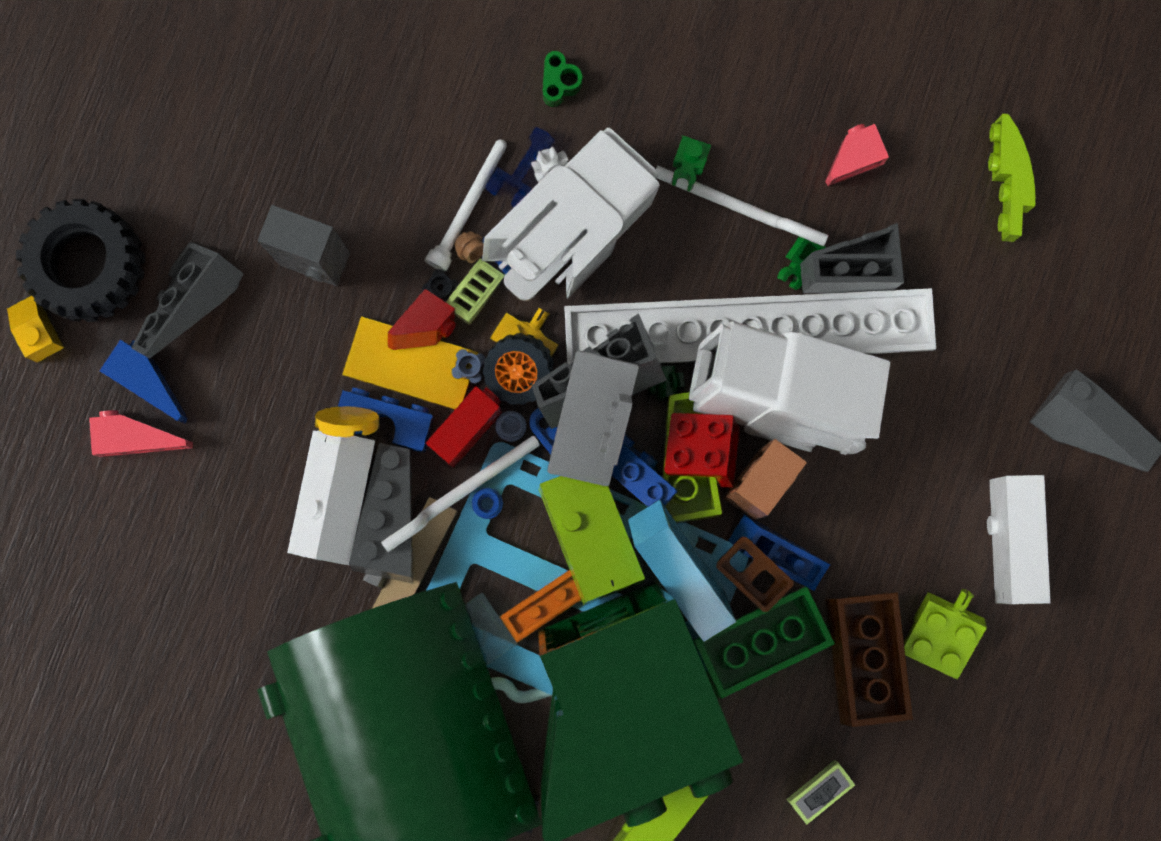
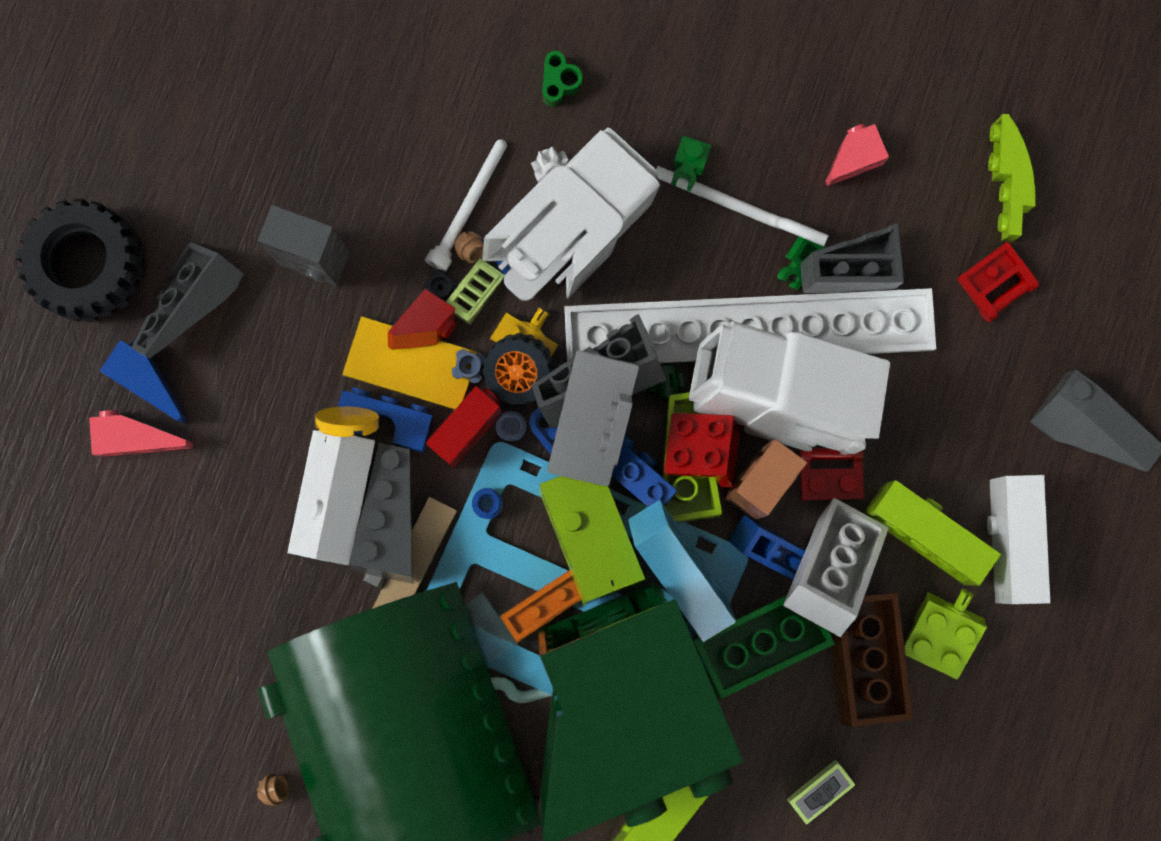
(33, 330): yellow slope -> none
(273, 789): none -> medium nougat plate
(459, 492): white piece -> none
(539, 141): clear blue bar -> none
(744, 579): reddish brown piece -> none
(831, 483): none -> red plate
(836, 567): none -> white brick
(932, 533): none -> lime brick
(990, 274): none -> red plate

